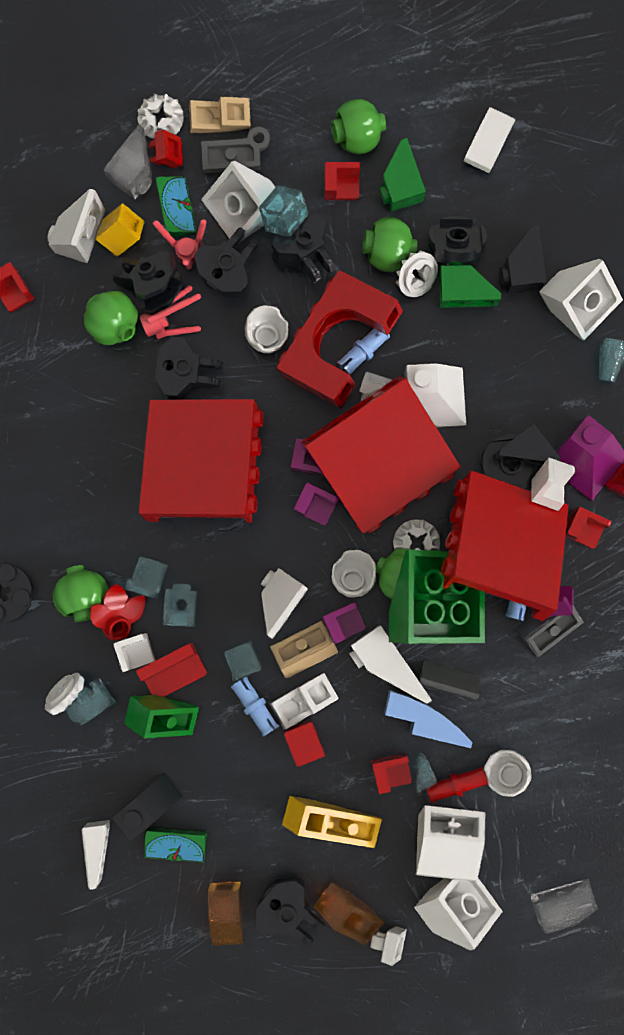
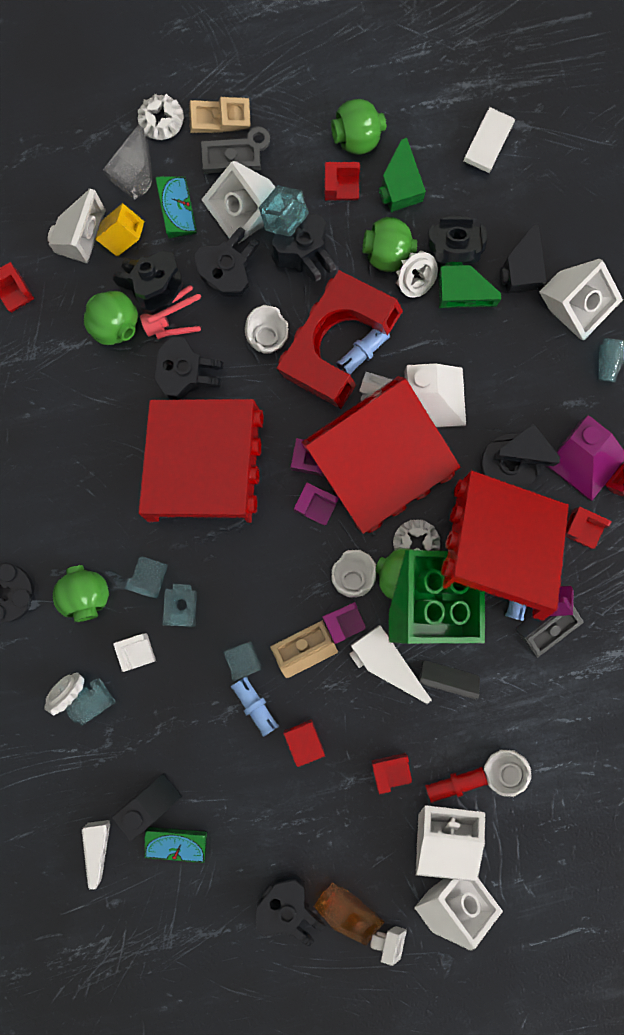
(117, 609): red plate -> none
(160, 716): green slope -> none
(167, 148): red tile -> none
(172, 671): red panel -> none
(185, 247): coral plant -> none
(225, 913): clear orange slope -> none
(279, 599): white slope -> none
(304, 701): white slope -> none
(330, 822): yellow slope -> none
(423, 774): clear light blue slope -> none
(424, 719): light blue slope -> none
(549, 483): white panel -> none
(564, 905): clear slope -> none

